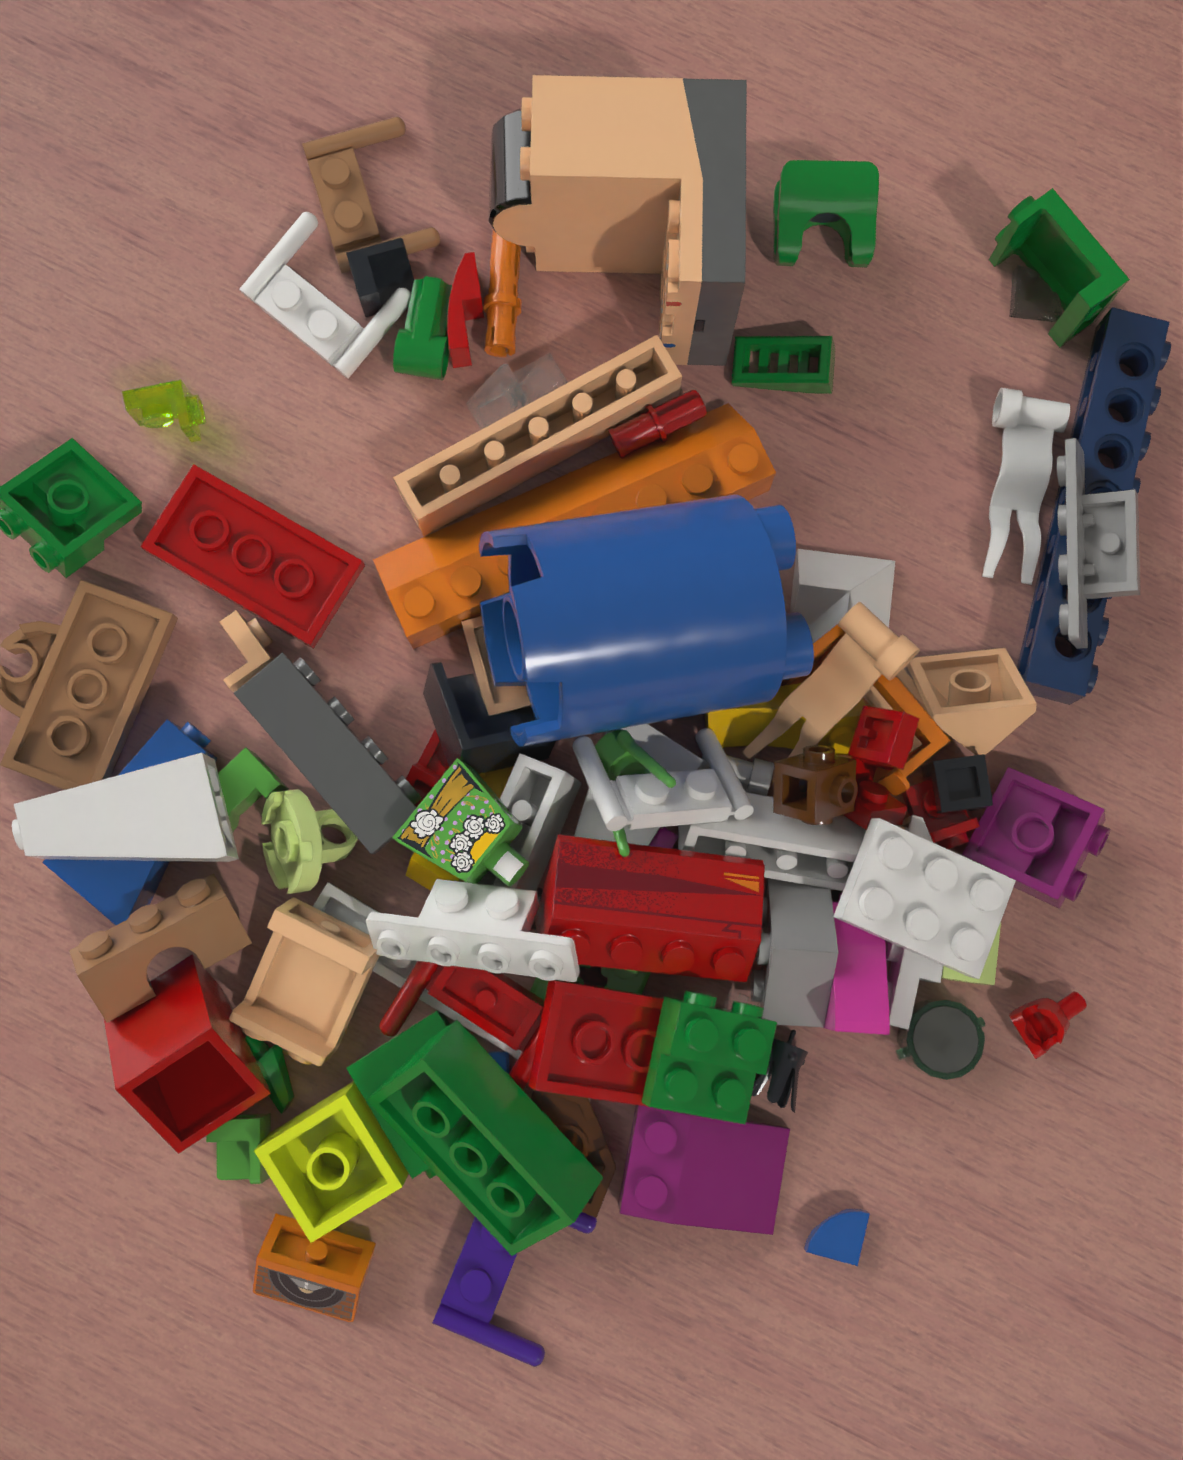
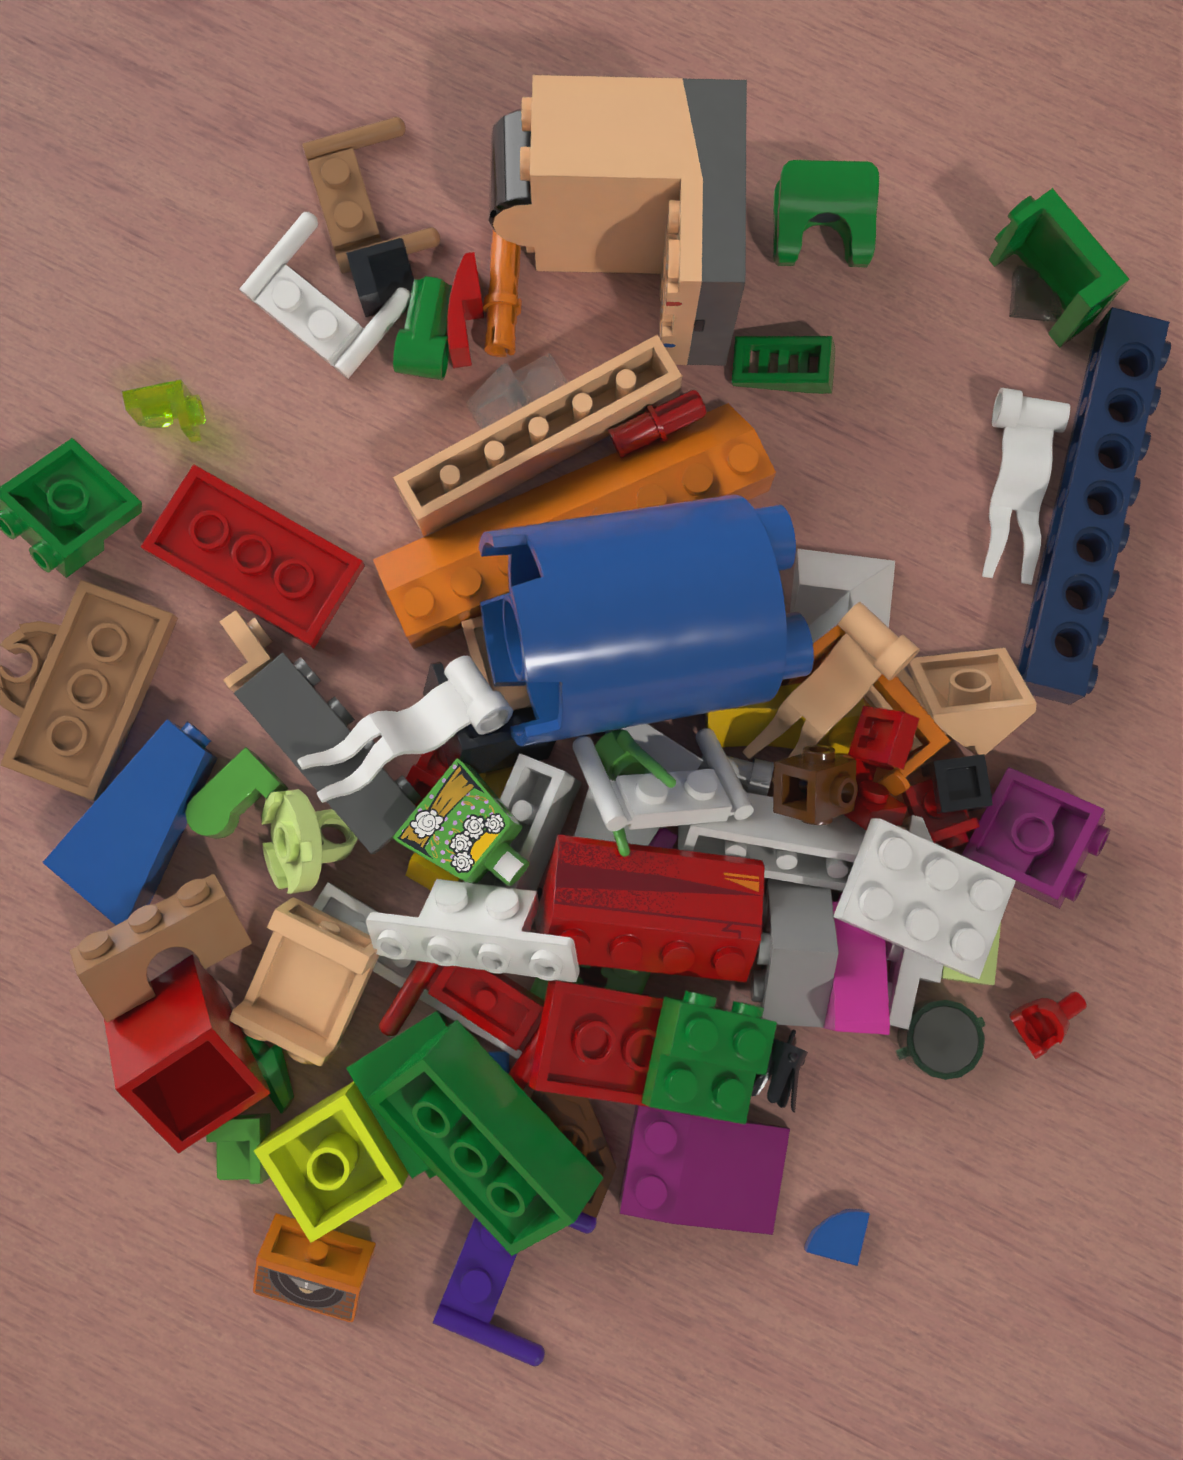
(140, 816): white slope -> none
(418, 729): none -> white flag
(1100, 544): light grey bracket -> none

